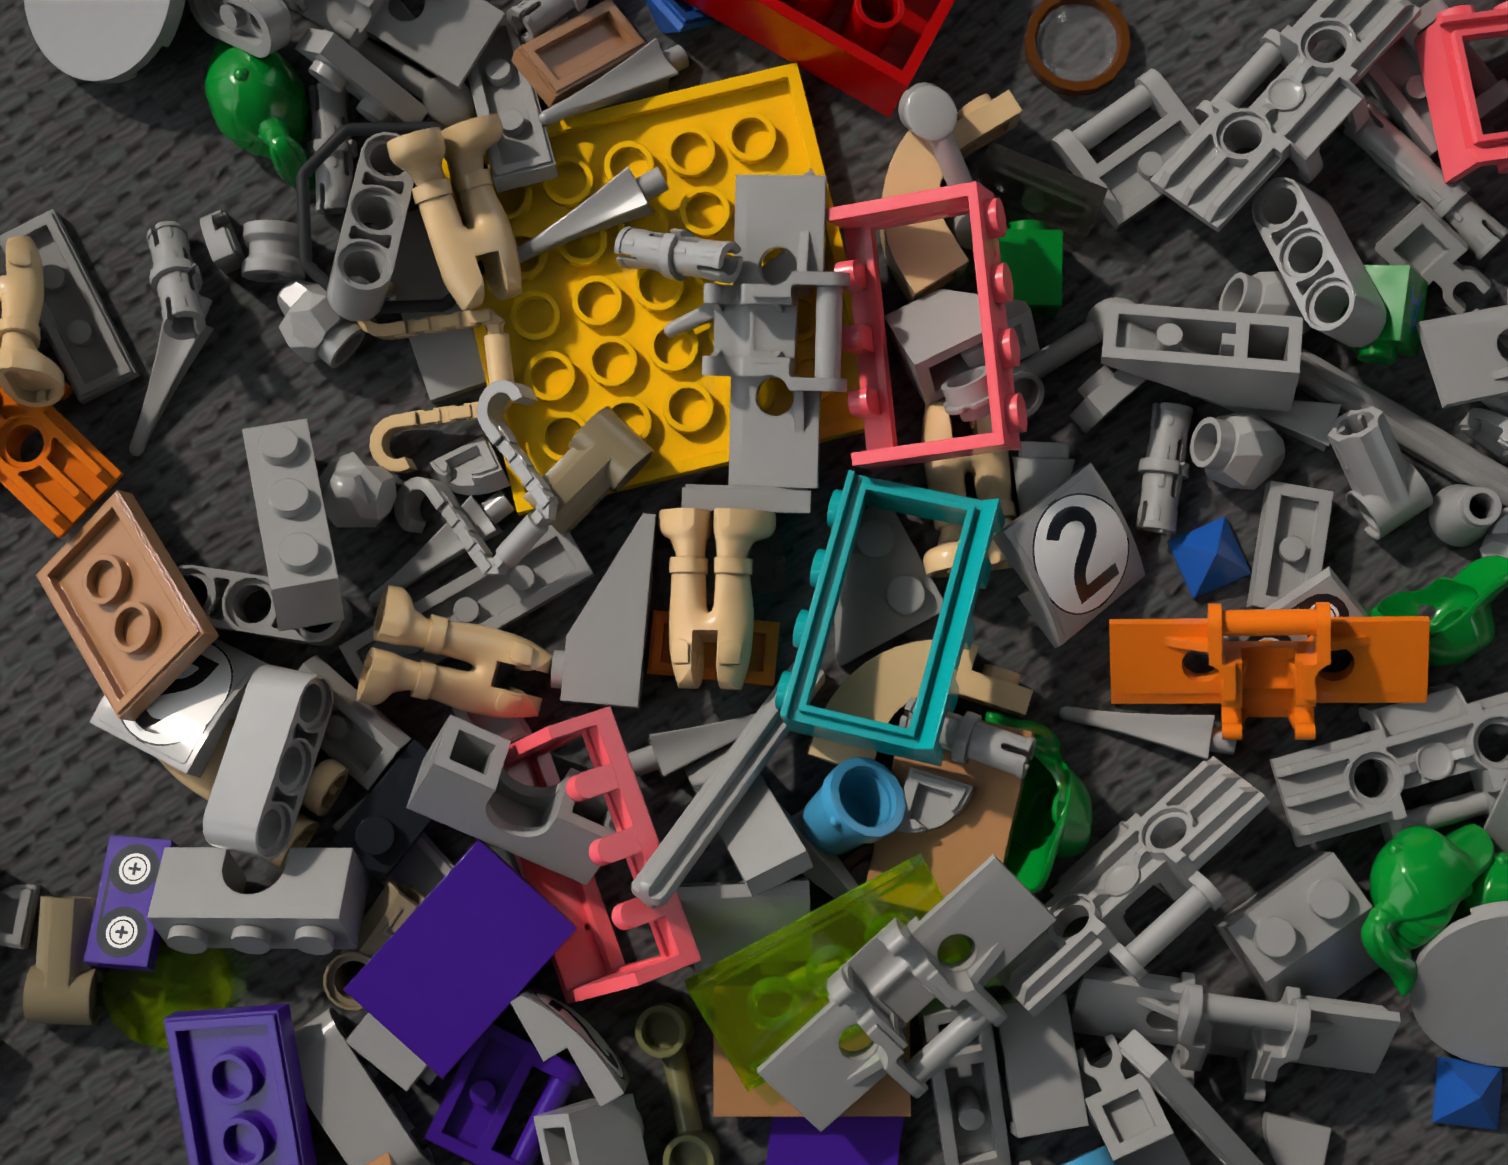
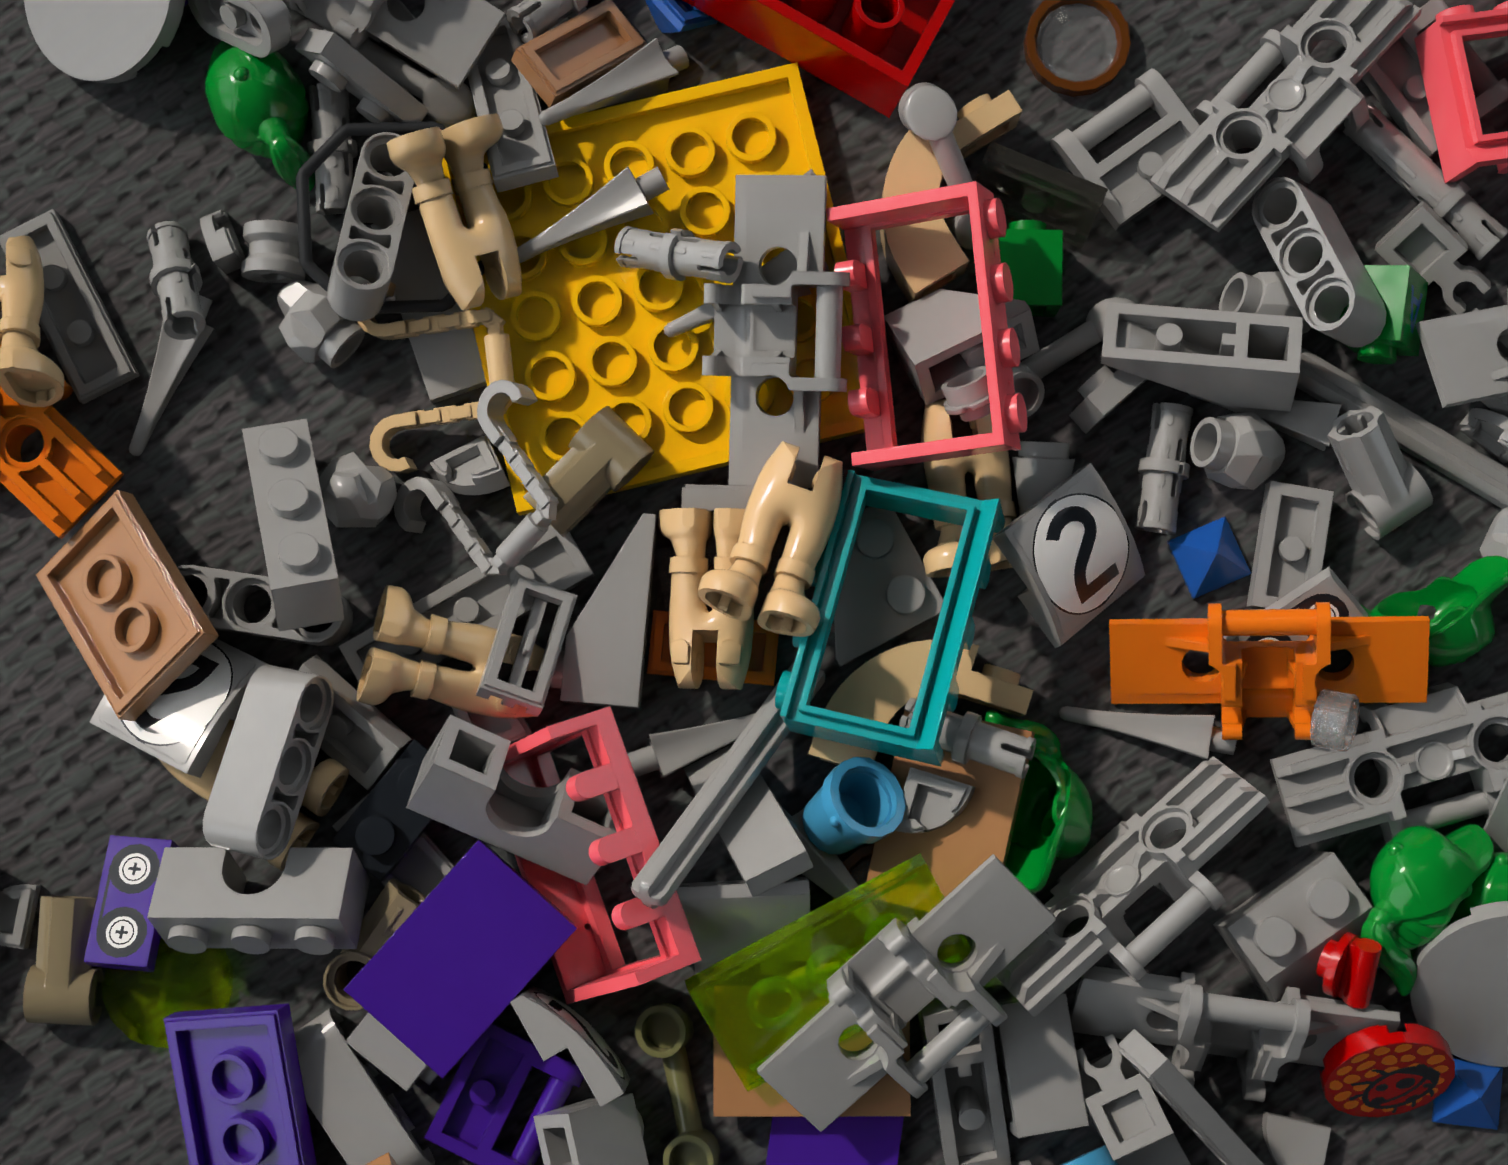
(446, 546): light grey piece -> none
(511, 691): none -> light grey tile
(810, 523): none -> tan piece
(1334, 720): none -> clear axle
(1350, 969): none -> red plate
(1385, 1071): none -> tile
(1452, 518): light grey cone -> none

